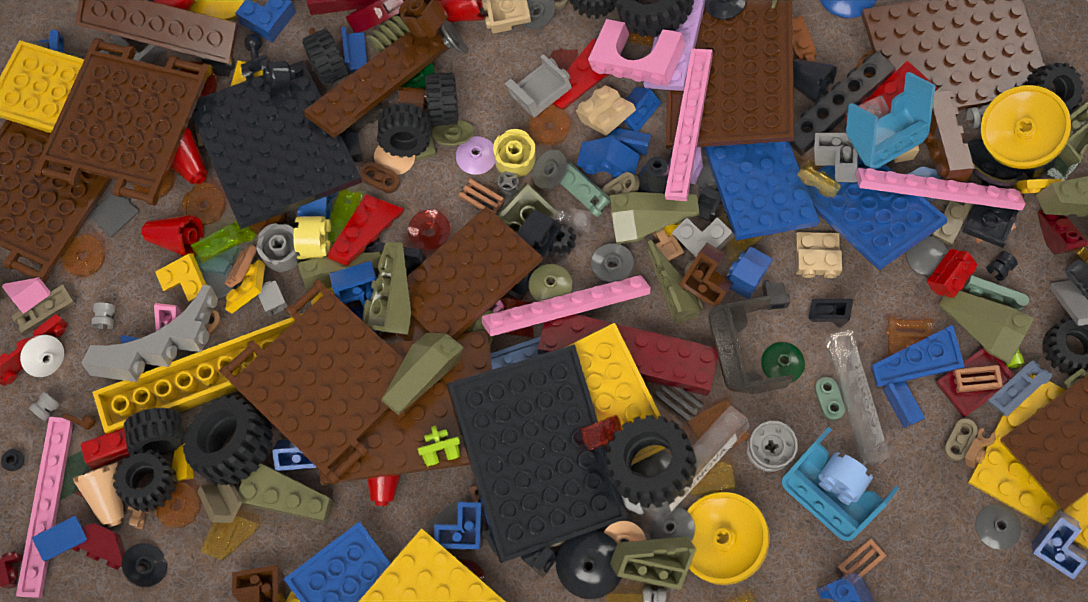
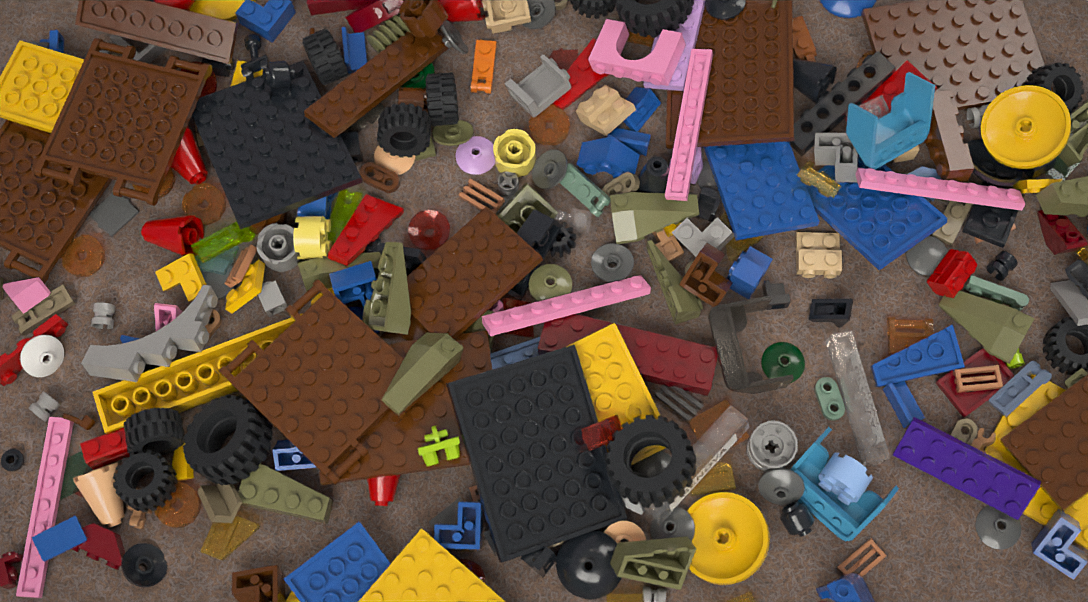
(483, 66): none -> orange plate
(781, 486): none -> dark grey dish
(797, 519): none -> black head
(966, 468): none -> dark purple plate

